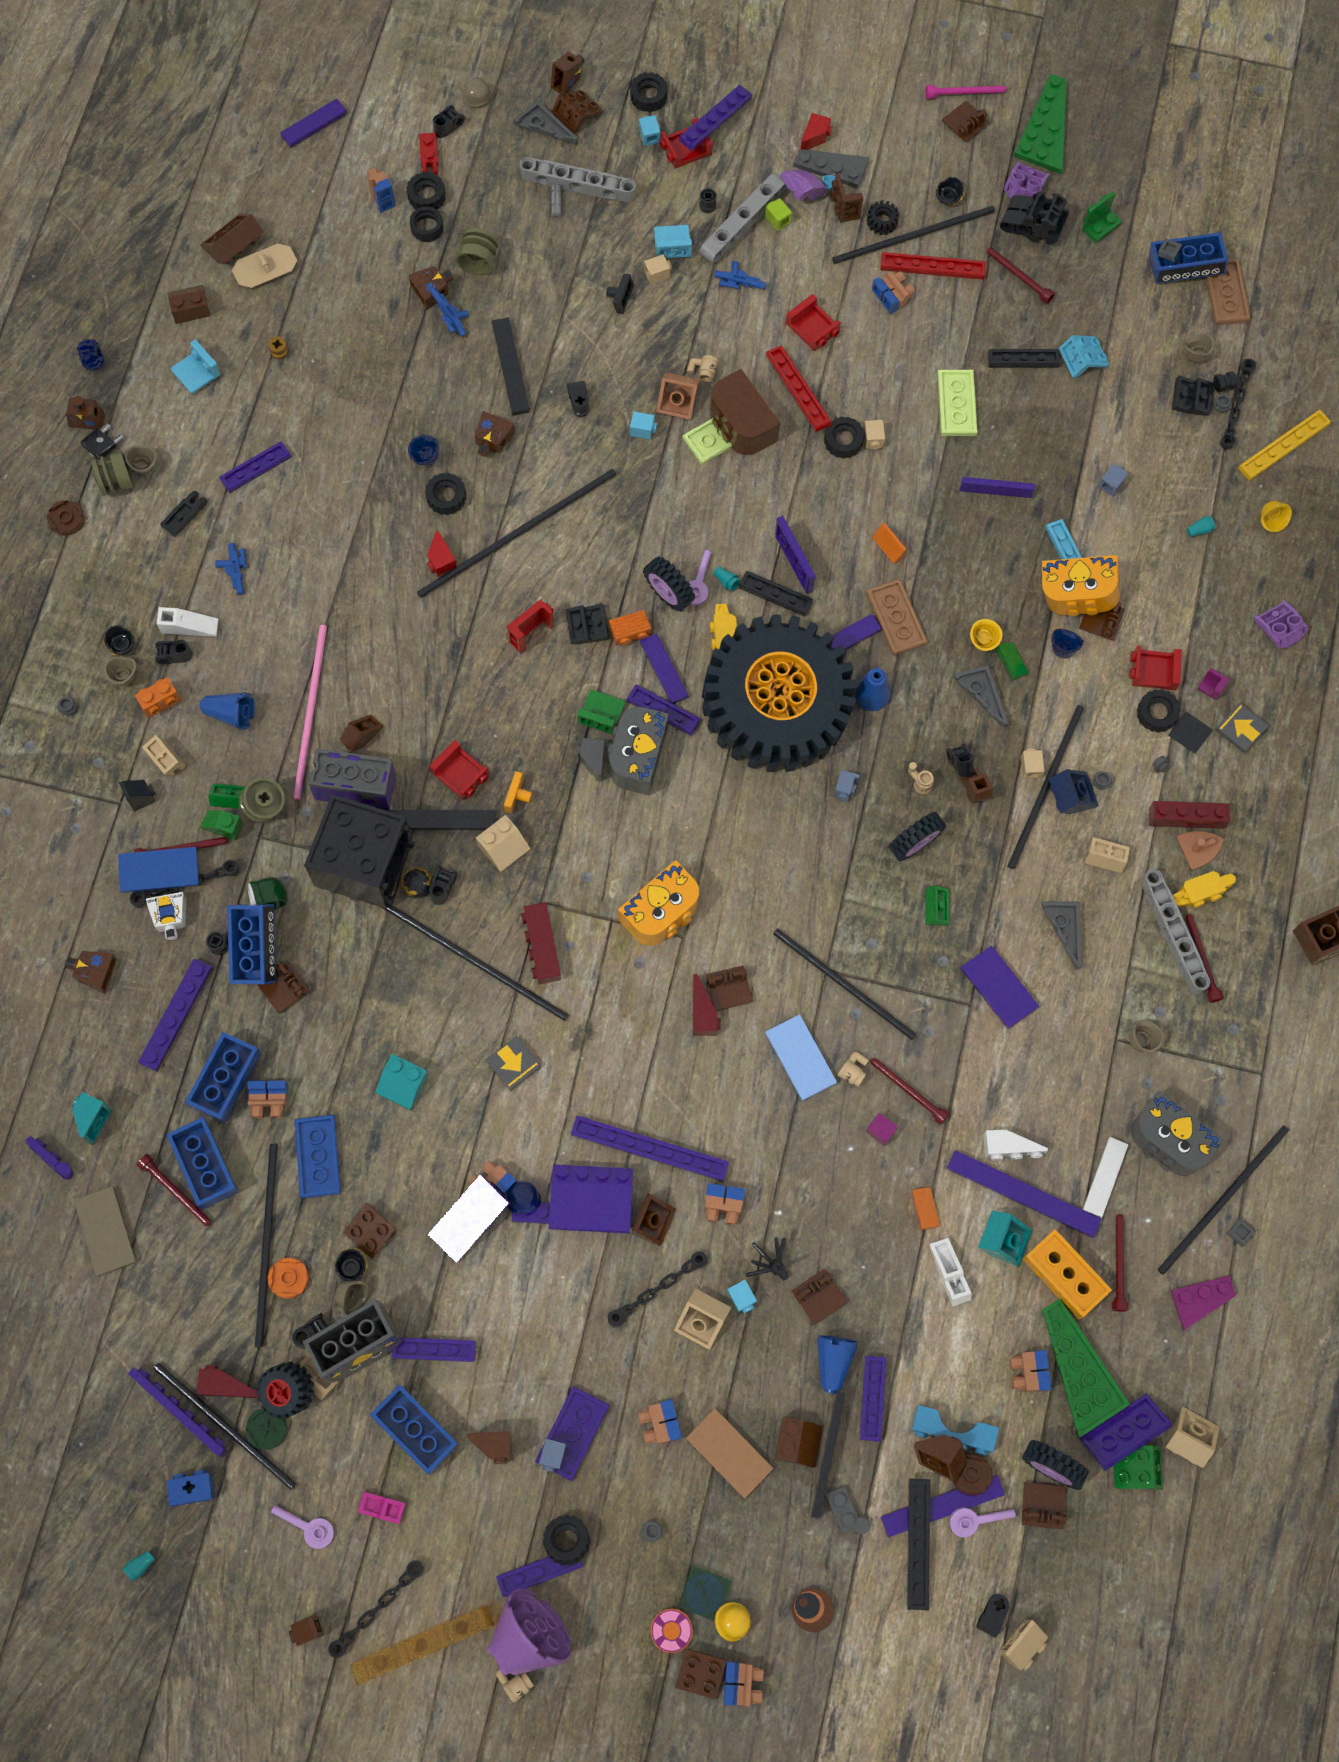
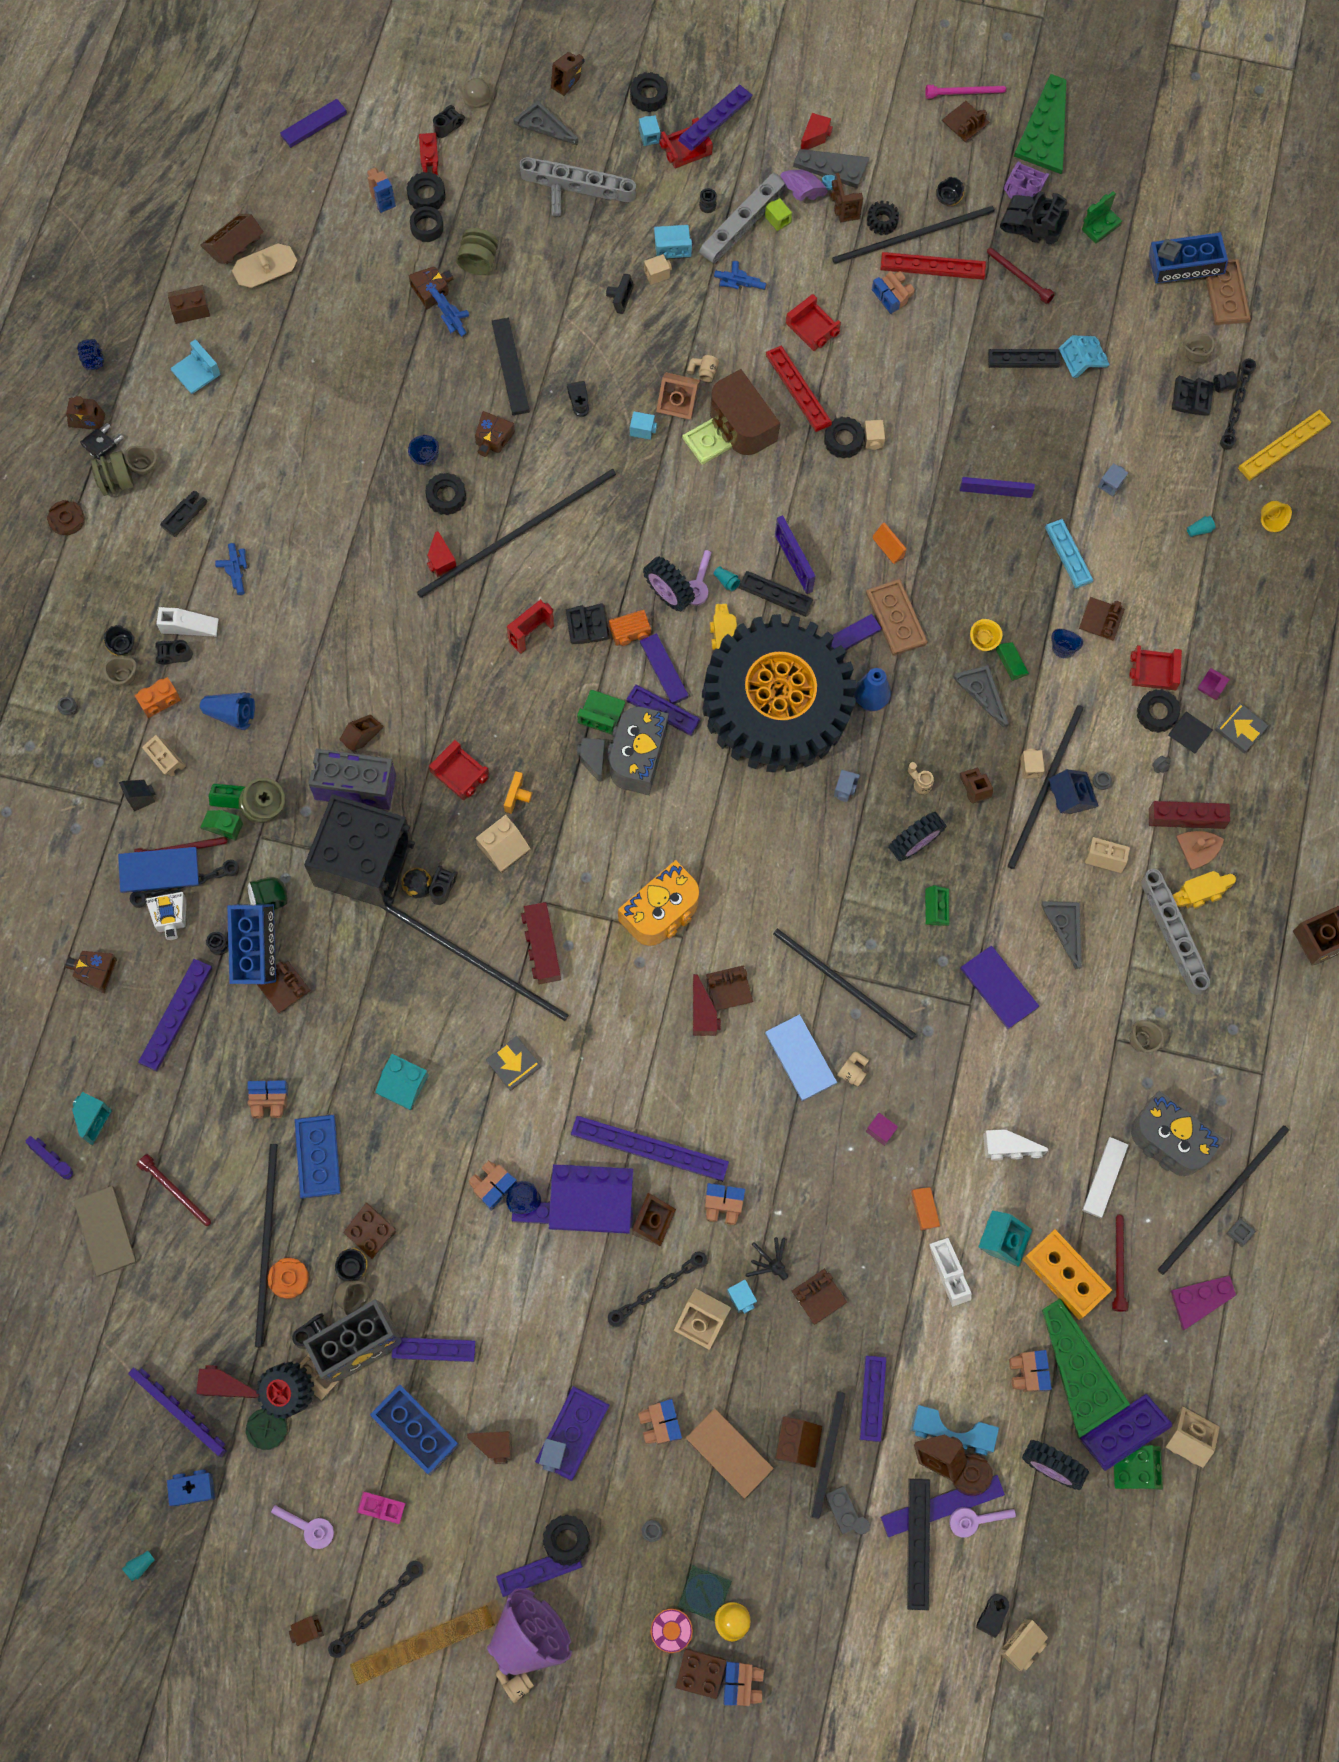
(202, 1163): blue brick -> none
(221, 1423): black piece -> none
(223, 1077): blue brick -> none
(255, 467): dark purple tile -> none
(282, 350): pearl gold wheel -> none
(309, 713): bright pink piece -> none
(448, 819): black tile -> none
(469, 1218): tile -> none
(574, 108): reddish brown bracket -> none
(812, 1610): tile -> none
(834, 1361): blue cone -> none
(939, 1114): dark red piece -> none
(957, 403): yellowish green tile -> none
(961, 760): black piece -> none
(1024, 1194): dark purple tile -> none
(1043, 1506): reddish brown hinge -> none
(1081, 585): light orange brick -> none
(1214, 994): dark red piece -> none
(1222, 403): dark grey plate -> none
(1282, 625): medium lavender slope -> none

